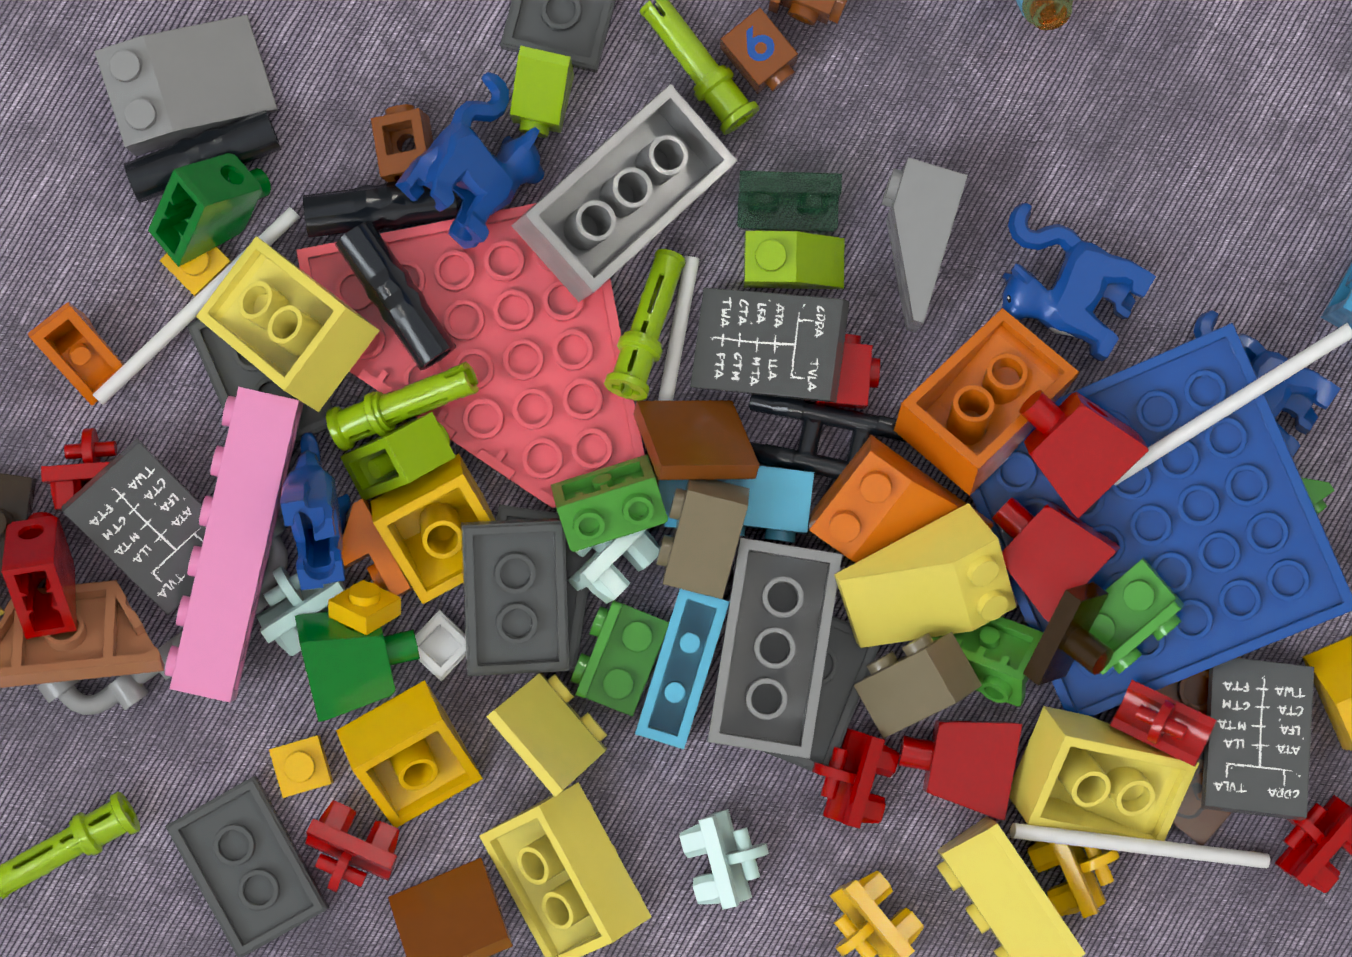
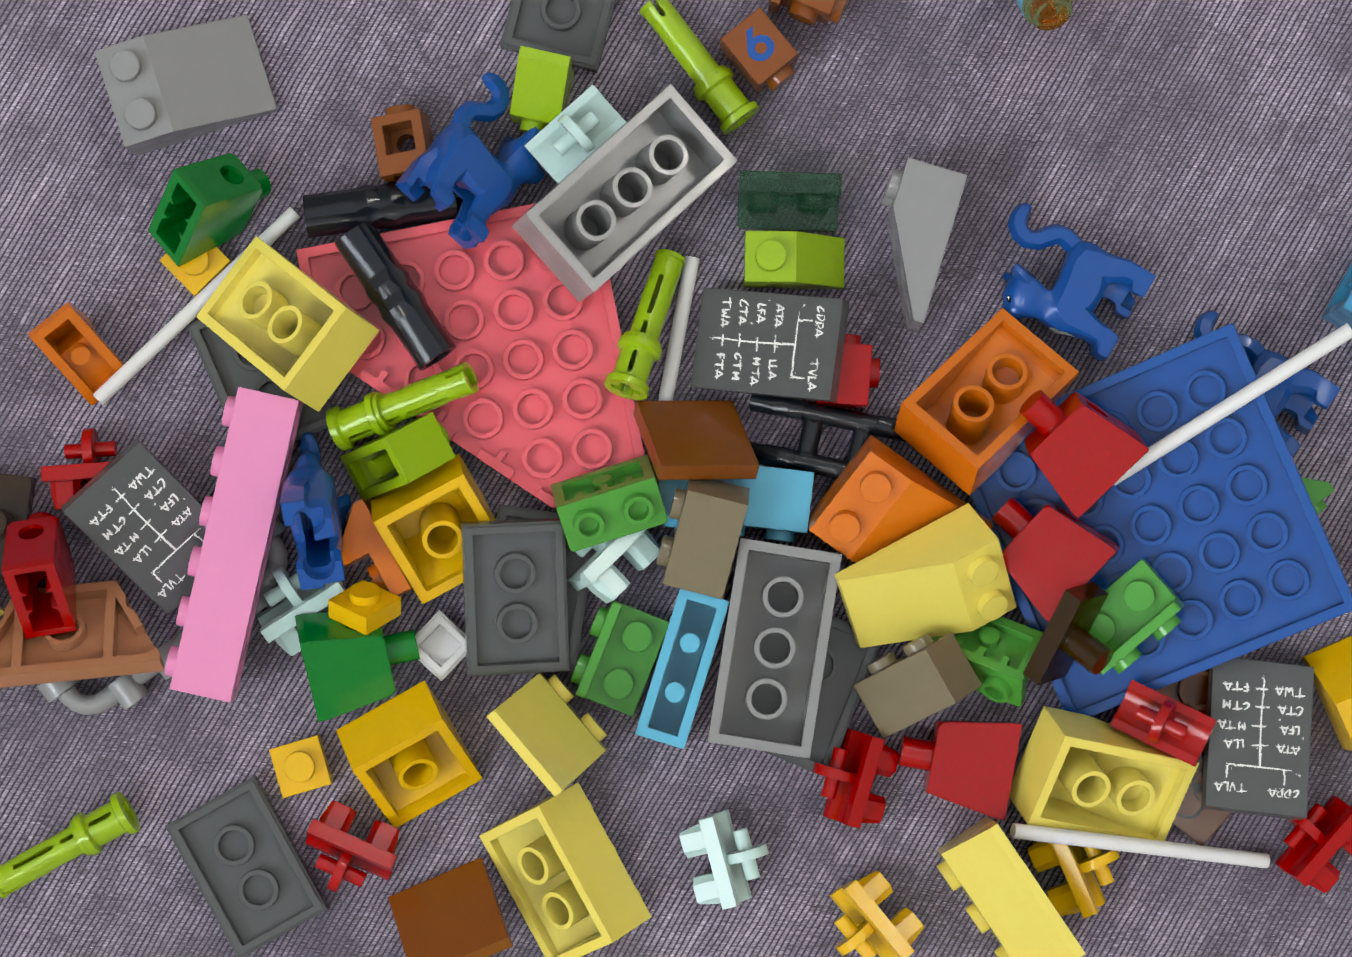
(245, 138): black axle -> none
(575, 134): none -> light aqua hips

